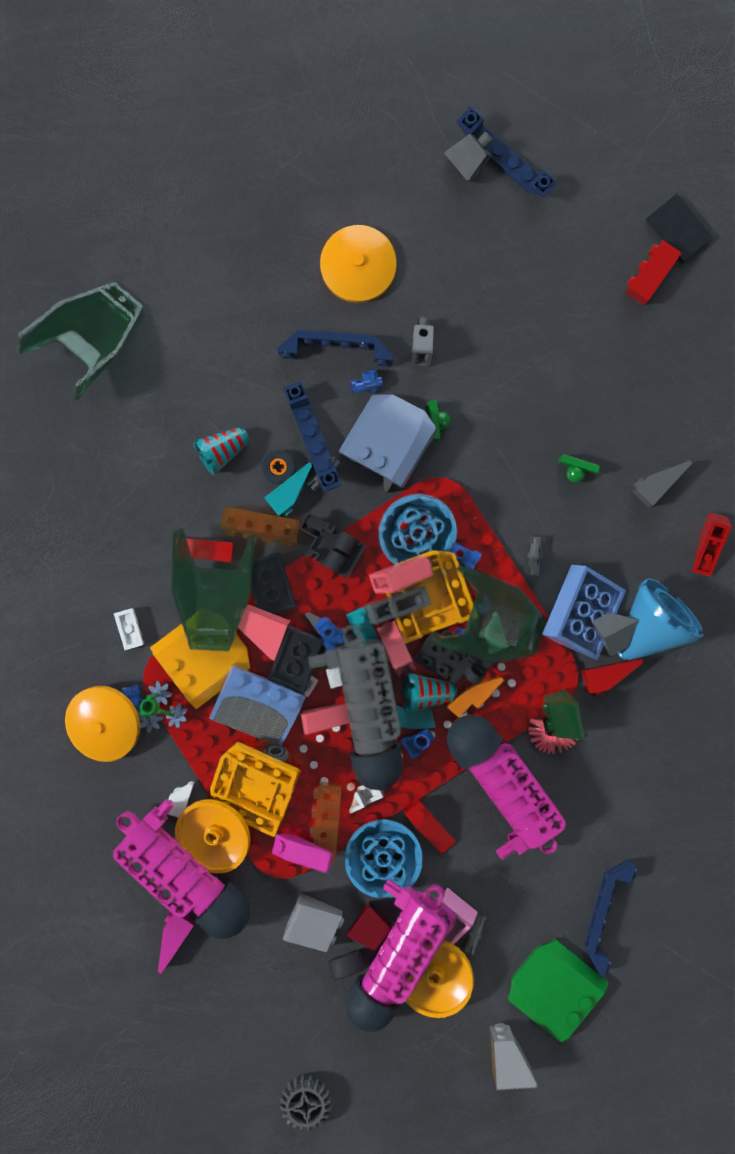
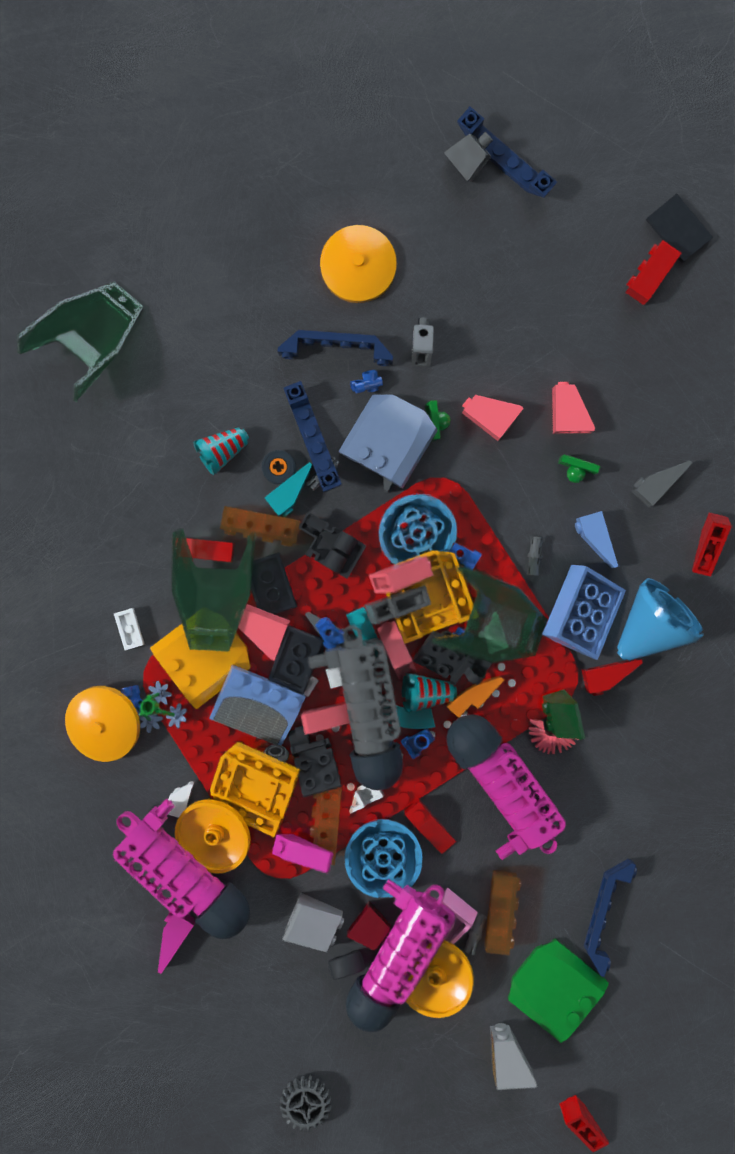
(316, 763): none -> black plate
(491, 414): none -> coral slope
(501, 912): none -> clear orange brick
(569, 411): none -> coral slope
(582, 1123): none -> red slope
(596, 535): none -> medium blue slope
(615, 631): dark grey slope -> none

